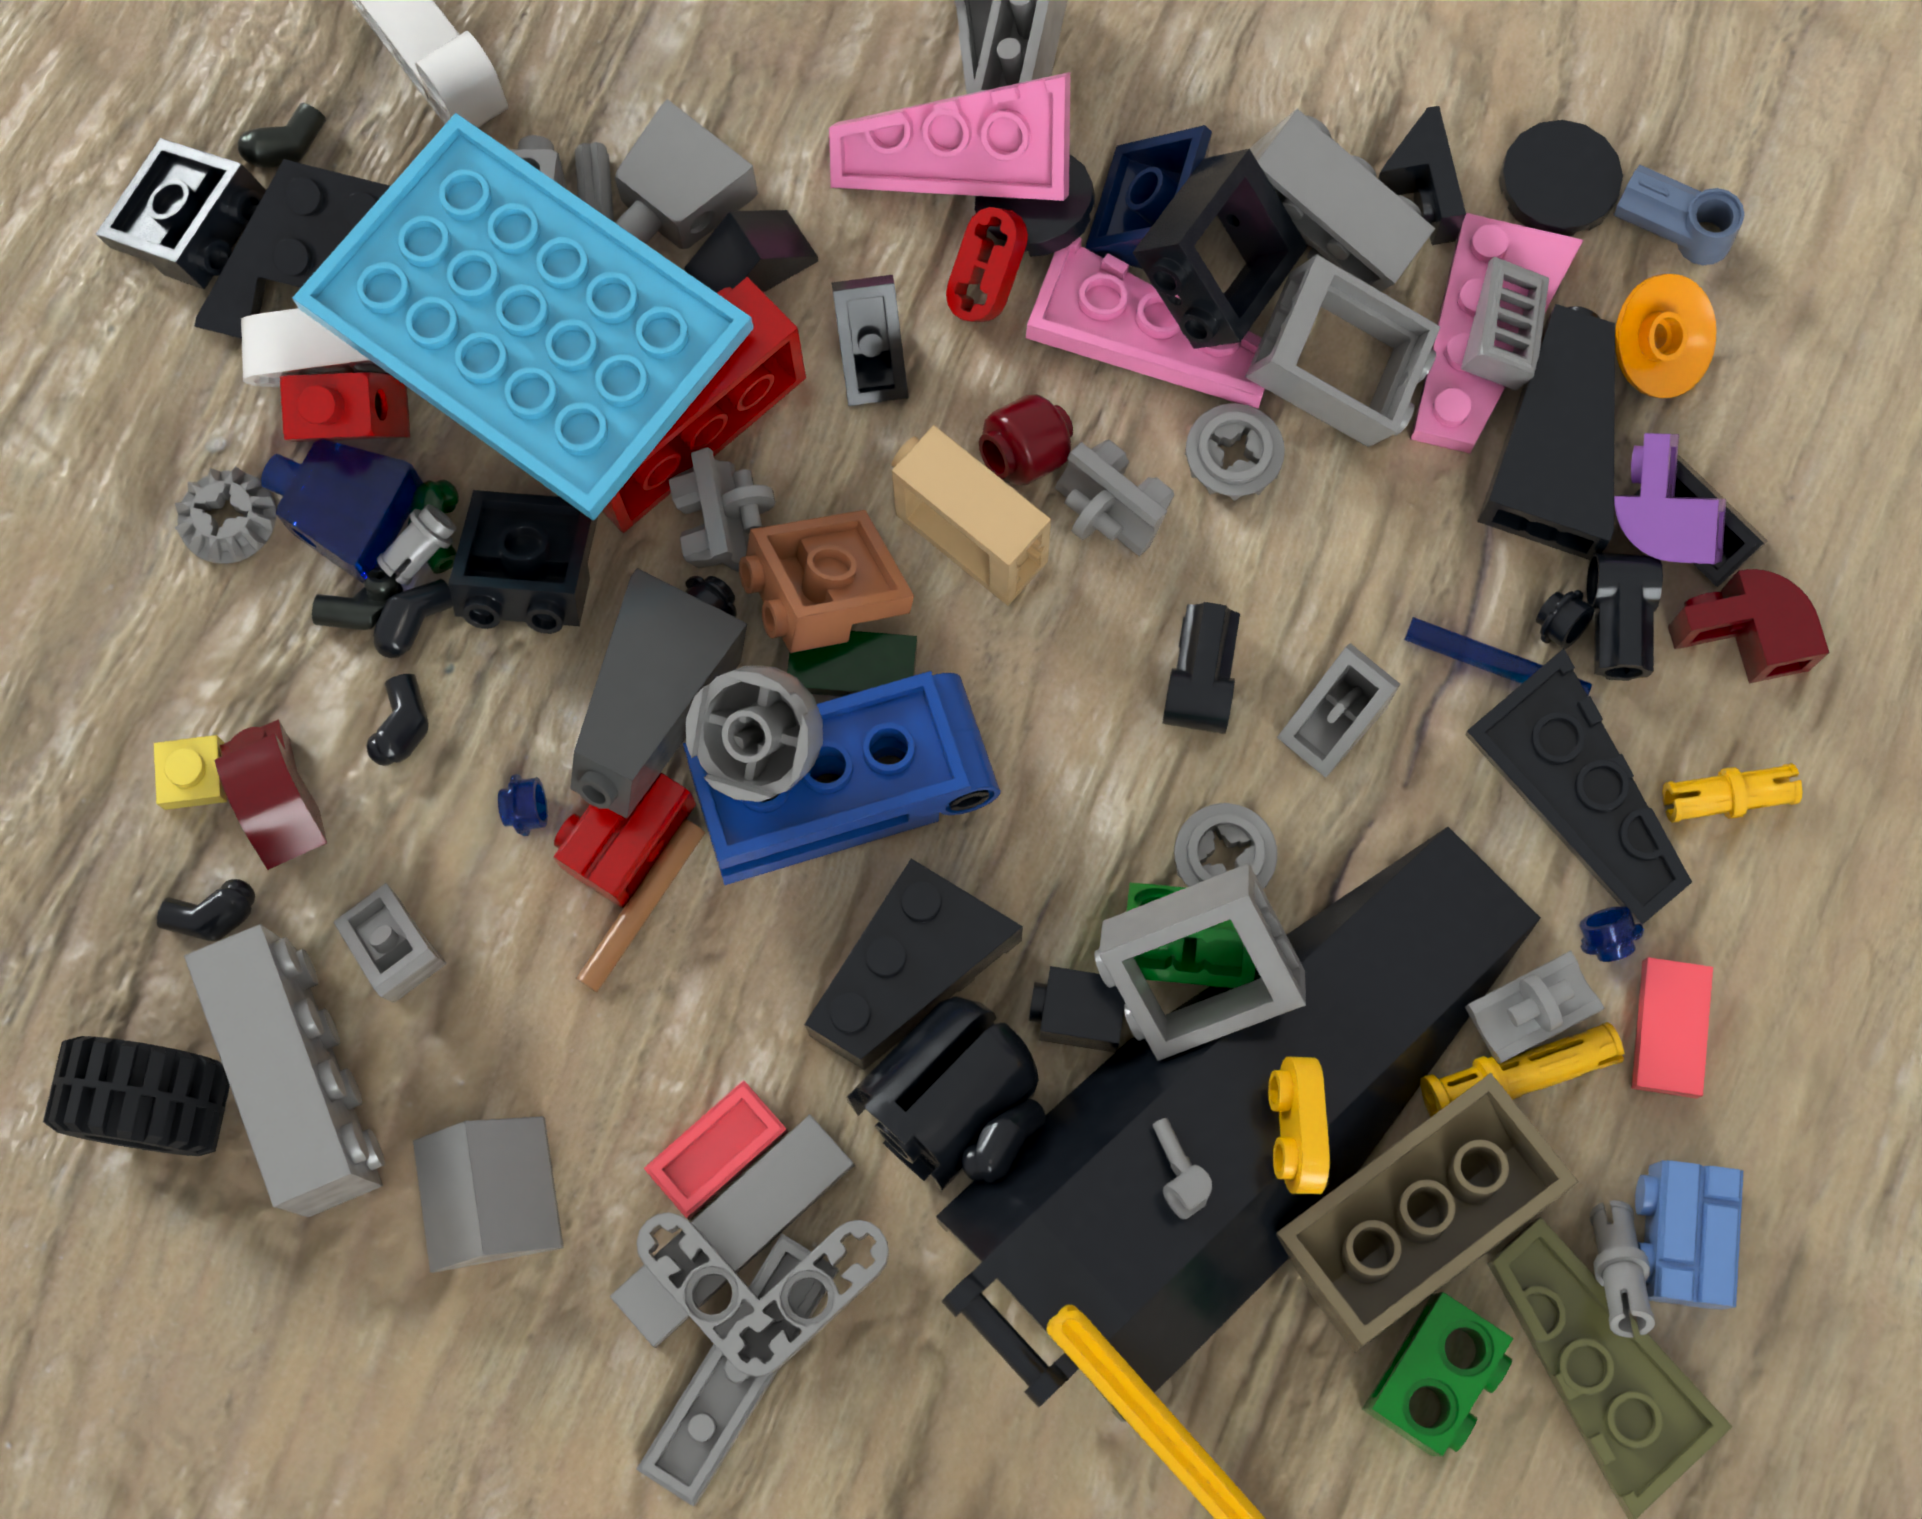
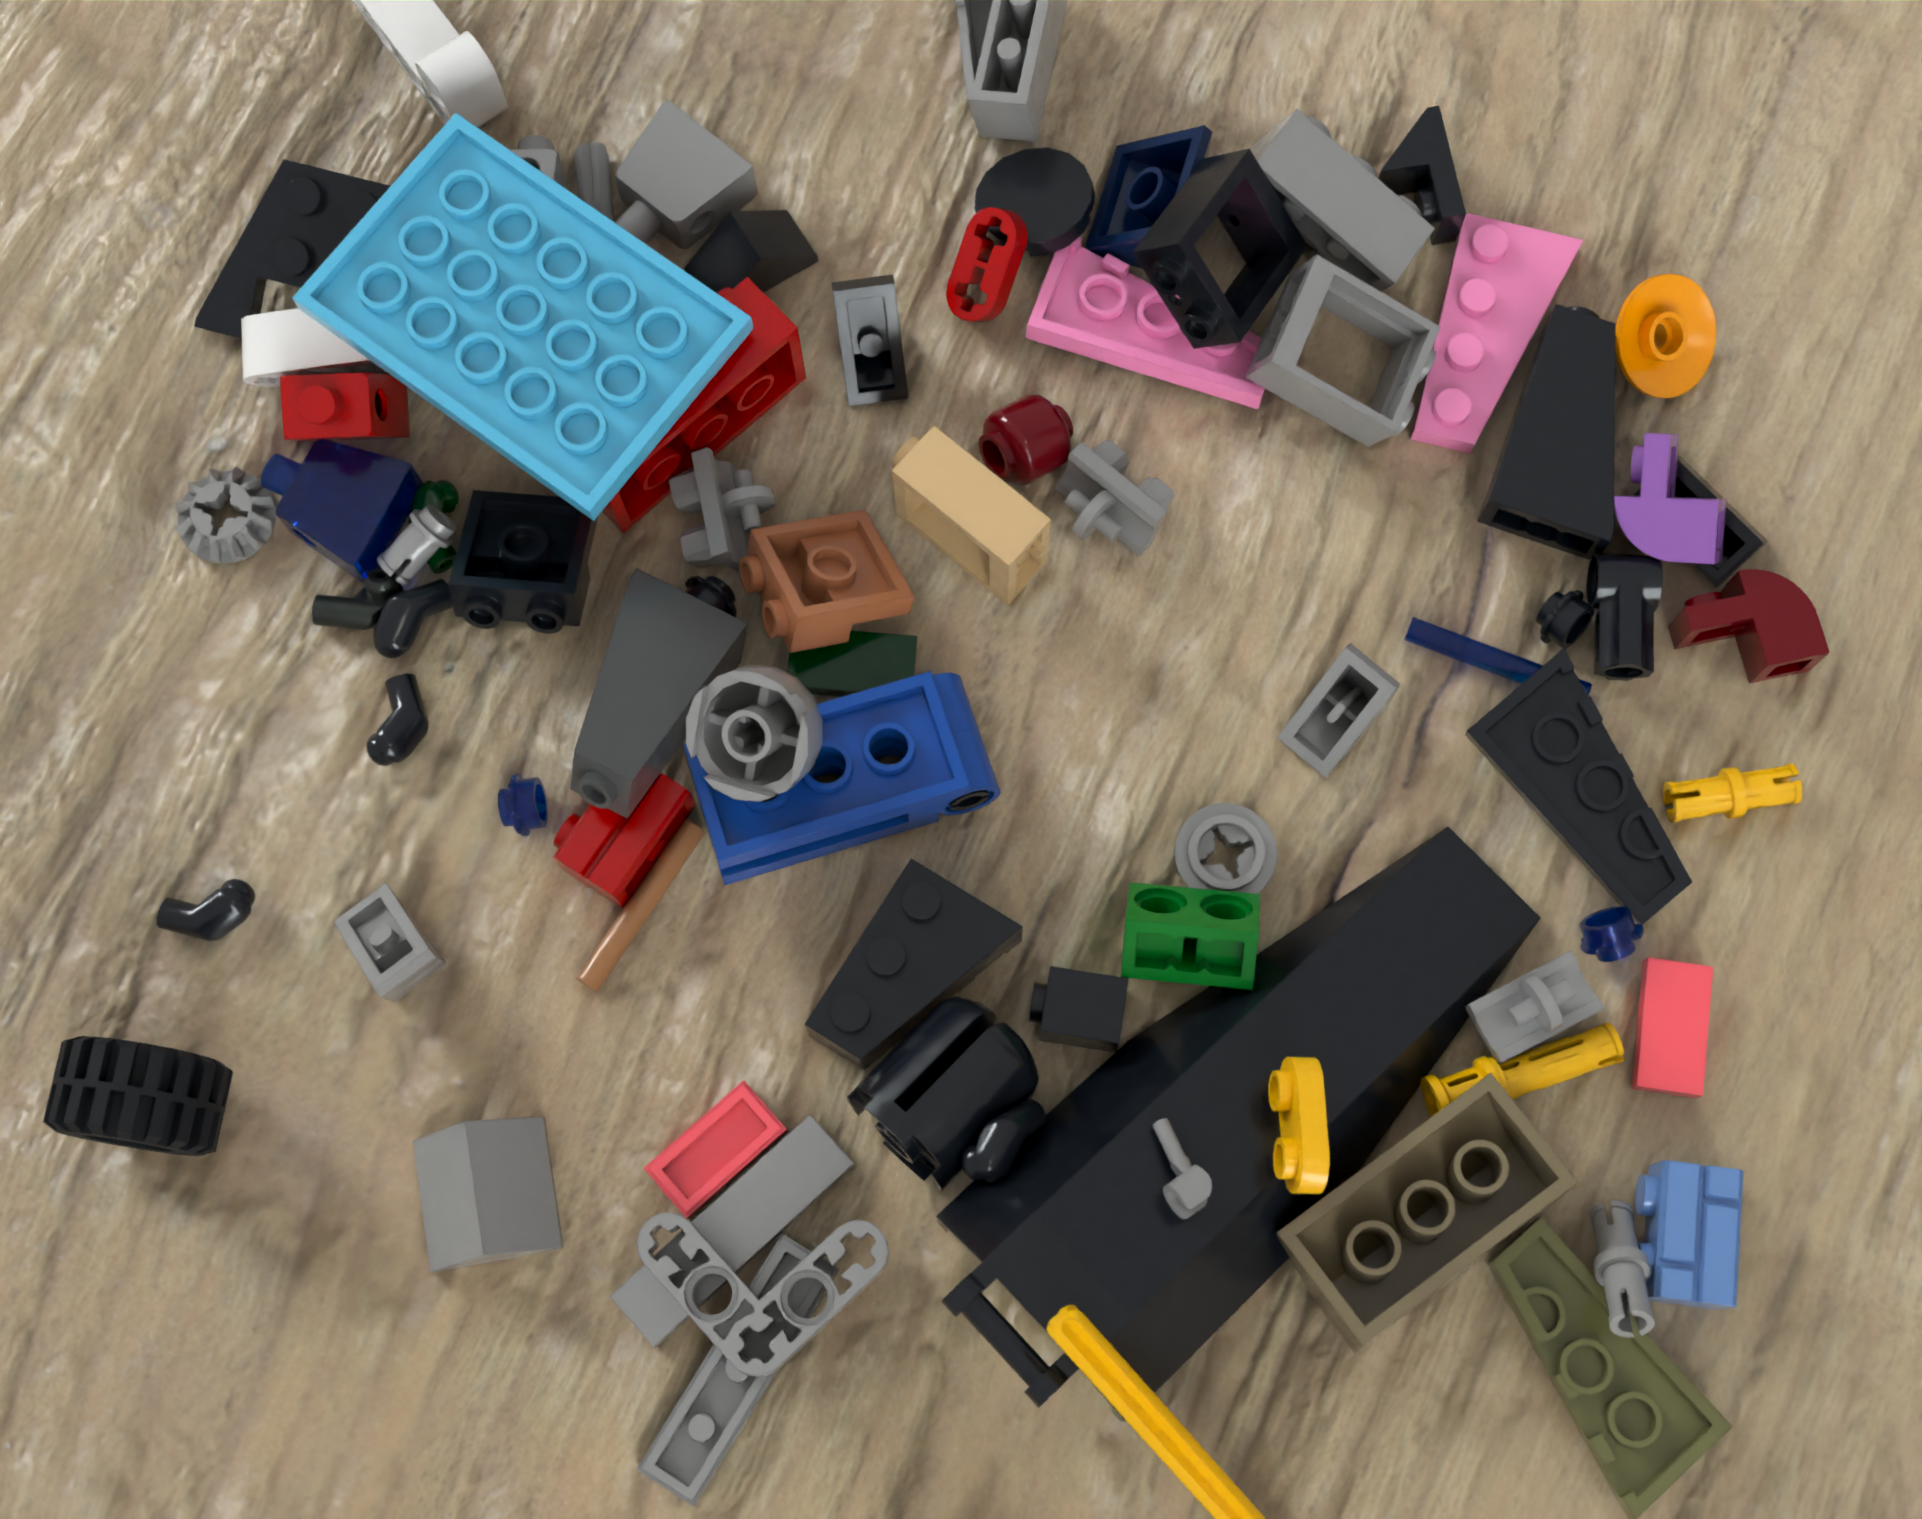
(183, 212): black plate -> none
(188, 772): light yellow plate -> none
(269, 794): dark red brick -> none
(271, 145): pearl dark grey arm -> none
(285, 1071): light grey brick -> none
(973, 144): bright pink wing -> none
(1201, 683): black piece -> none
(1223, 897): light grey window -> none
(1225, 426): light grey gear -> none
(1424, 1363): green brick -> none
(1481, 354): light grey slope -> none
(1561, 177): black tile -> none
(1675, 214): sand blue piece -> none

